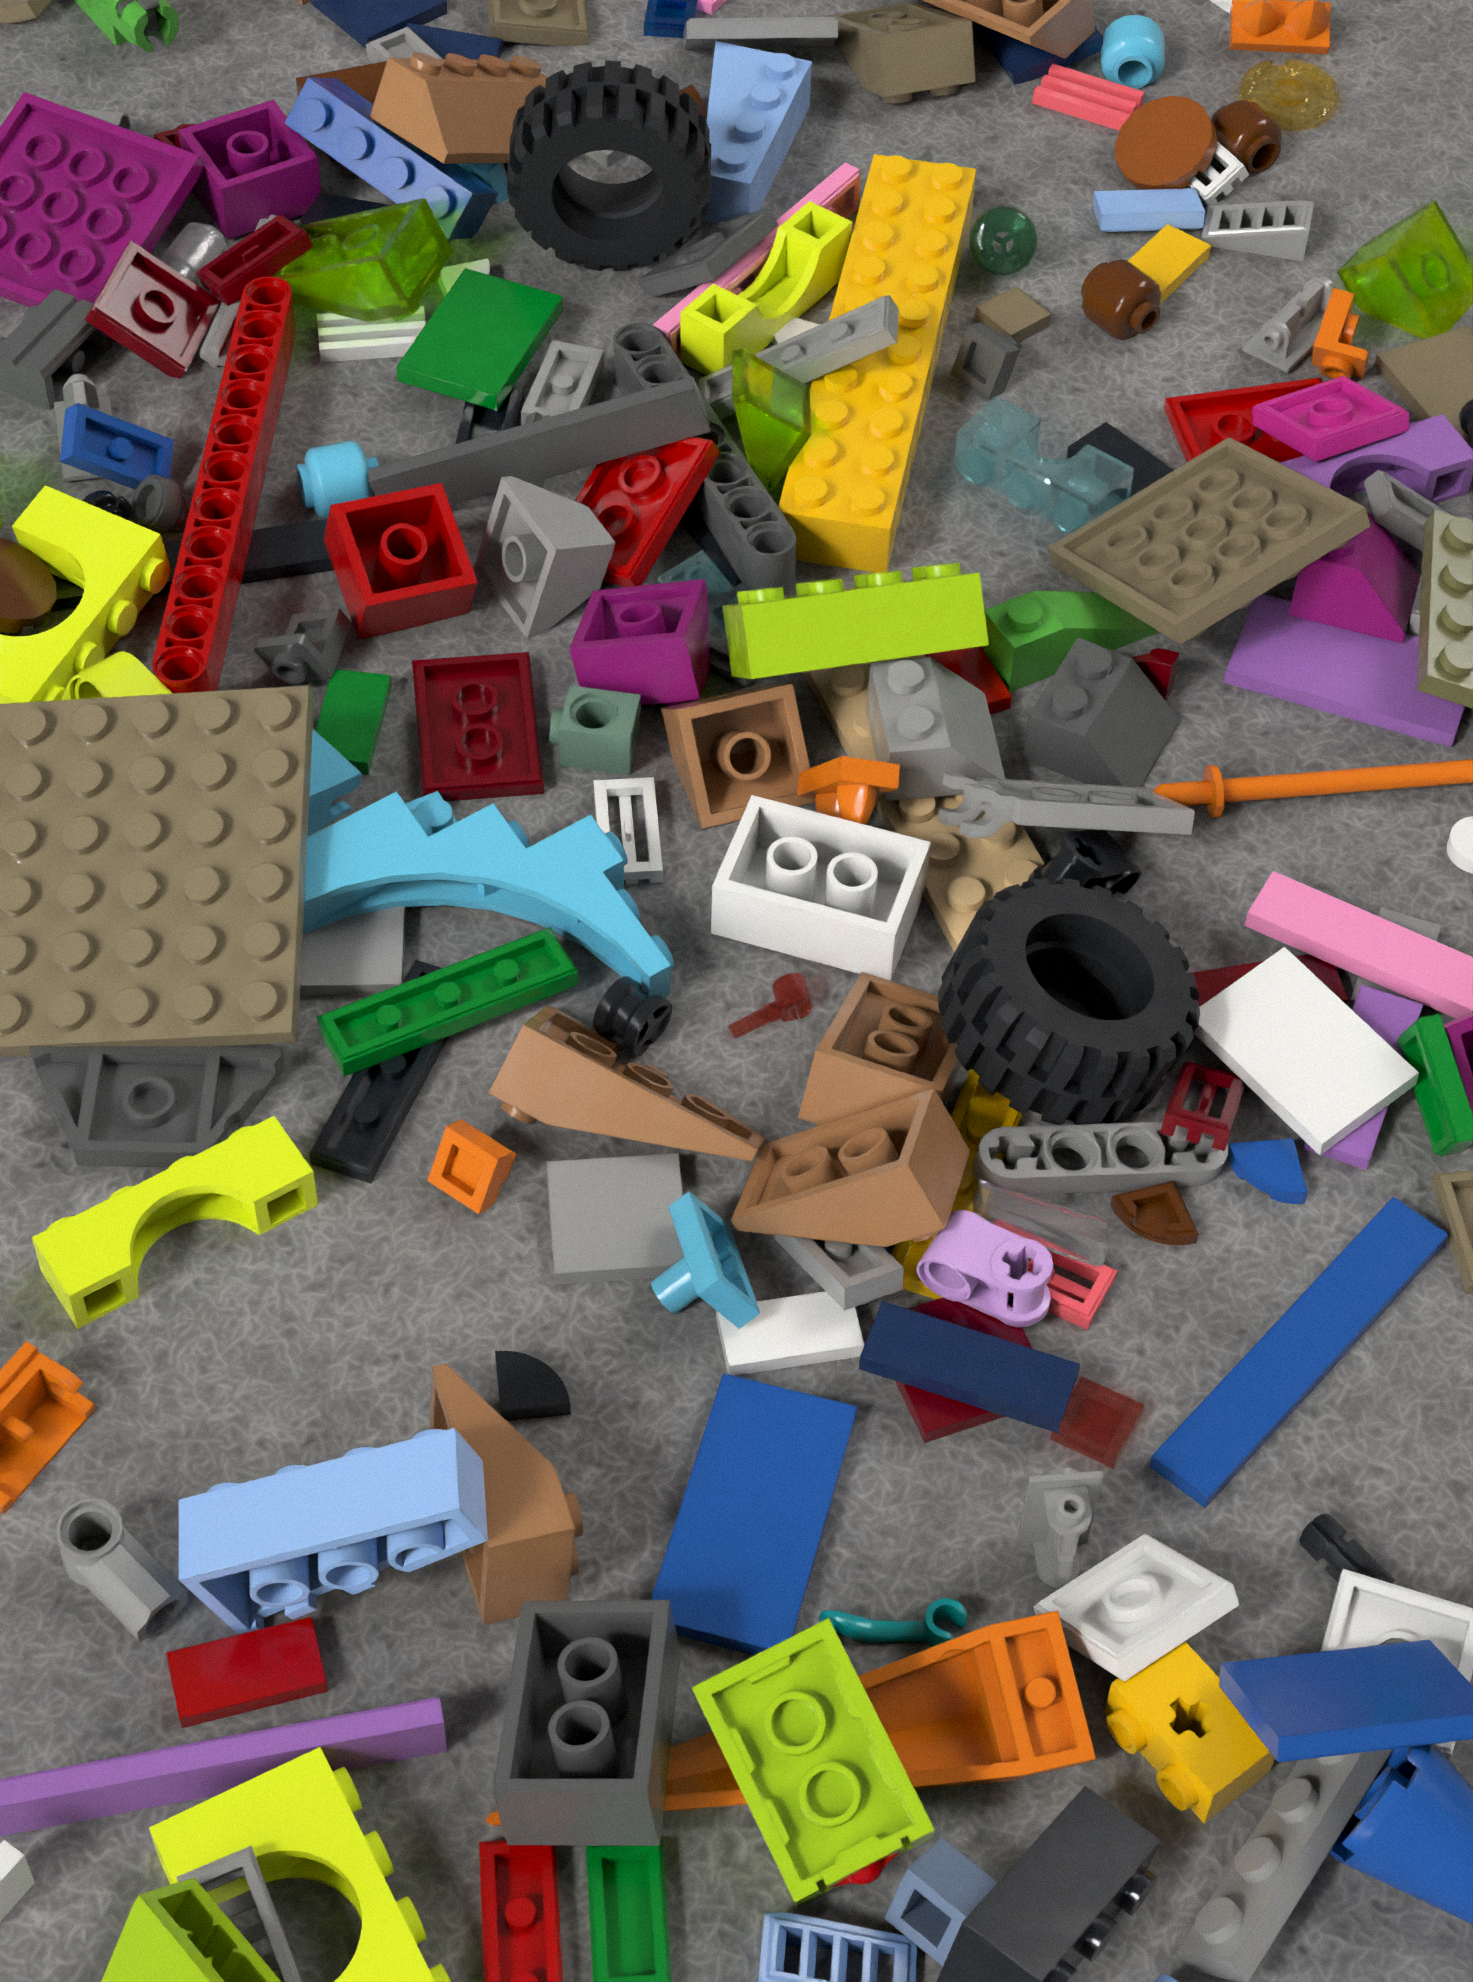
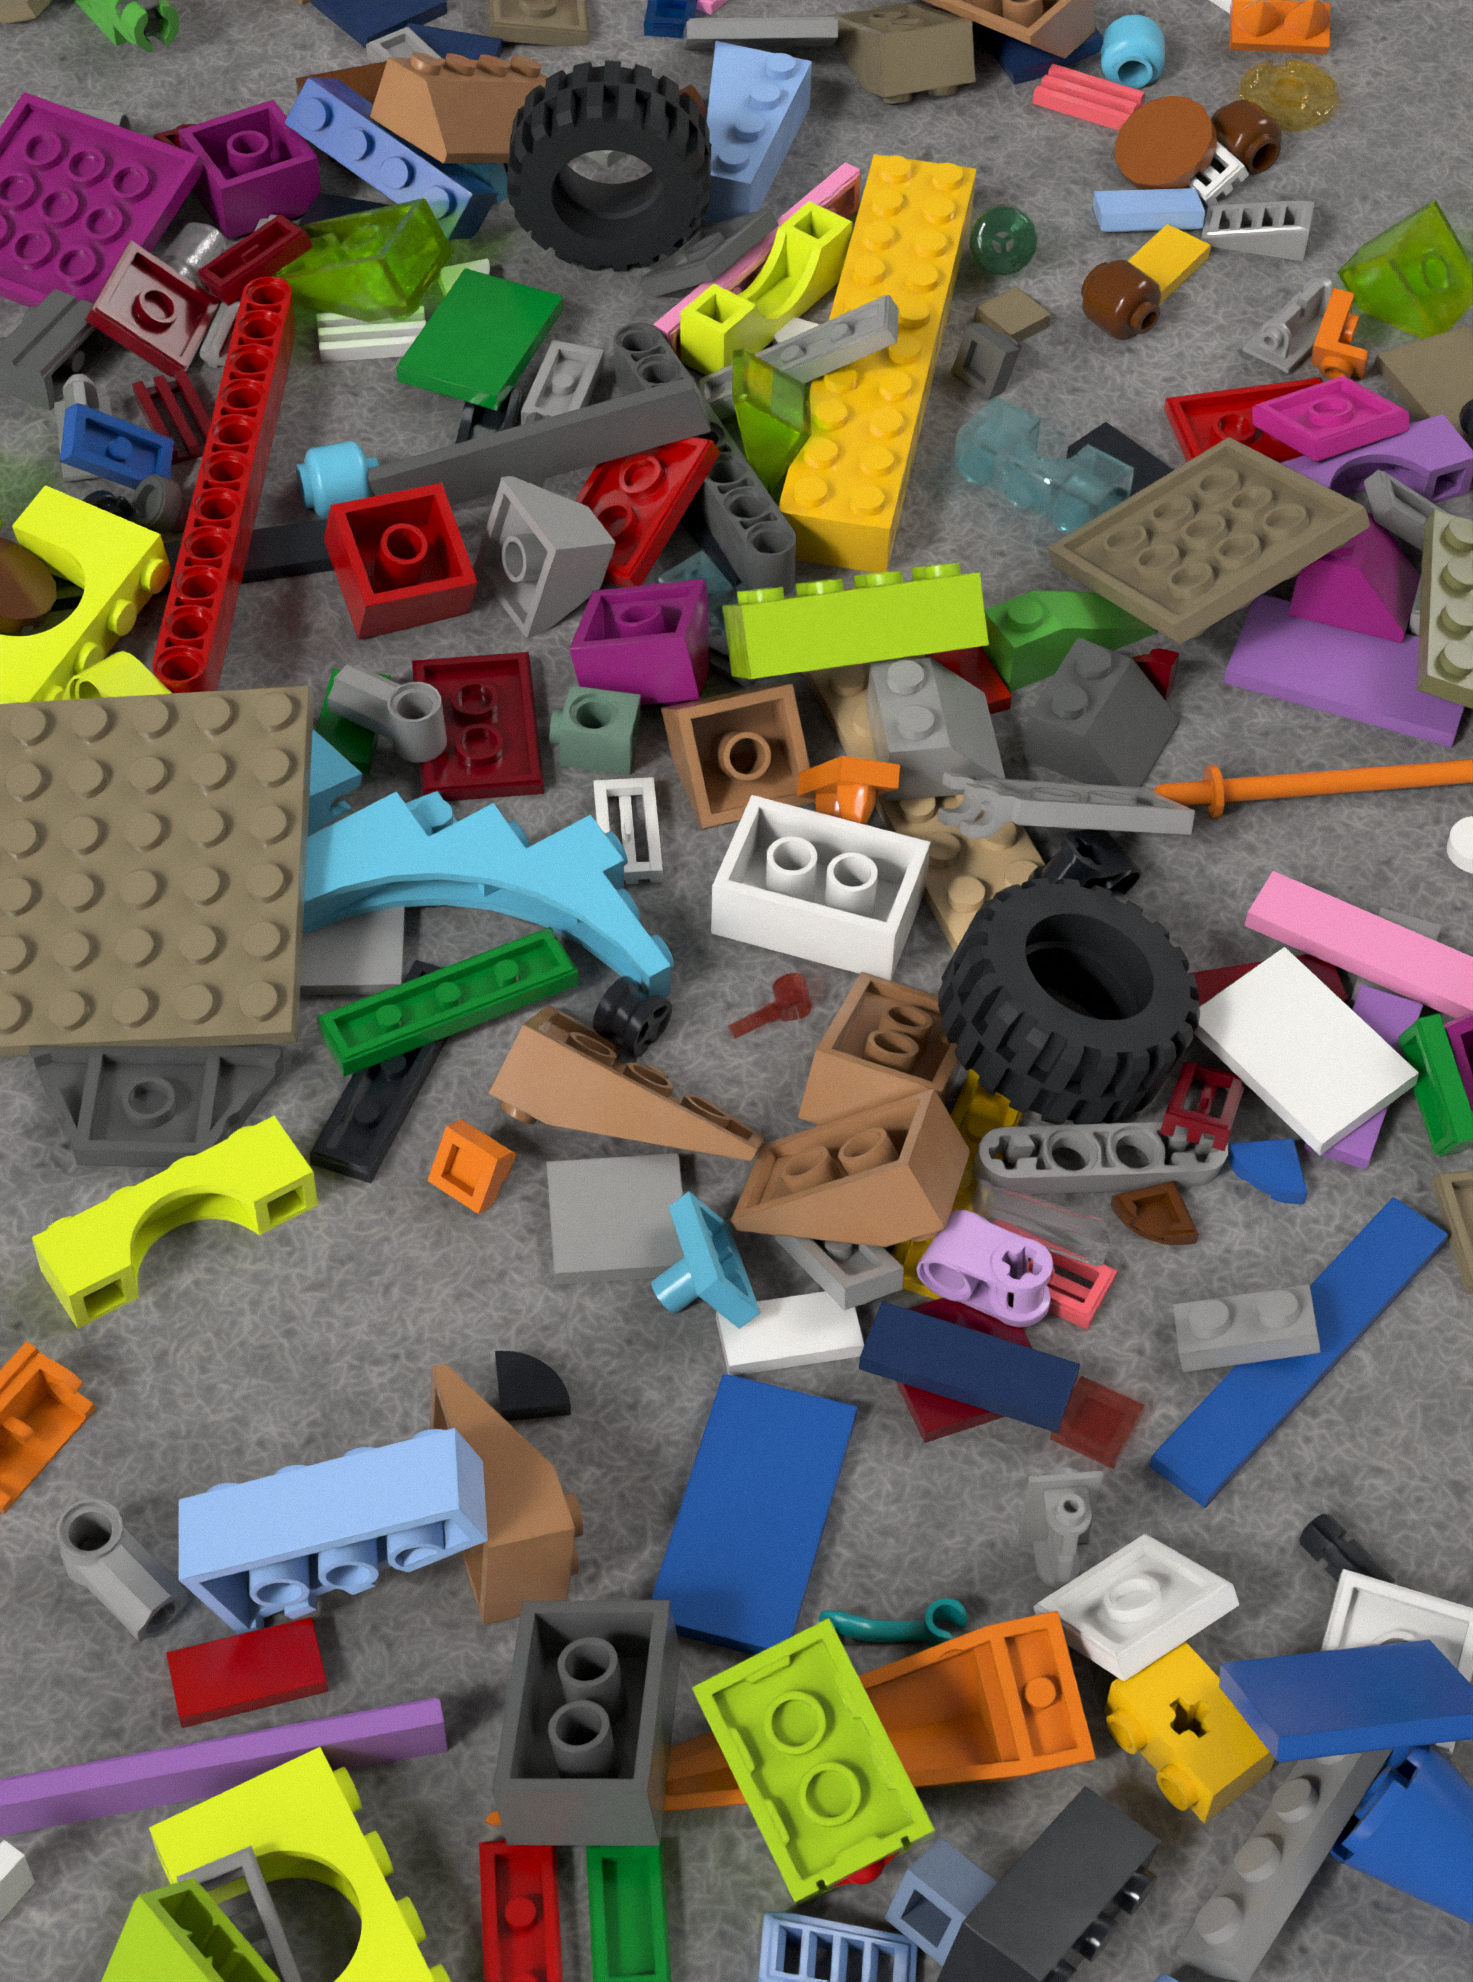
(165, 391): none -> dark red tile
(308, 647): dark grey bracket -> none
(403, 713): none -> light grey piece
(1246, 1328): none -> light grey plate

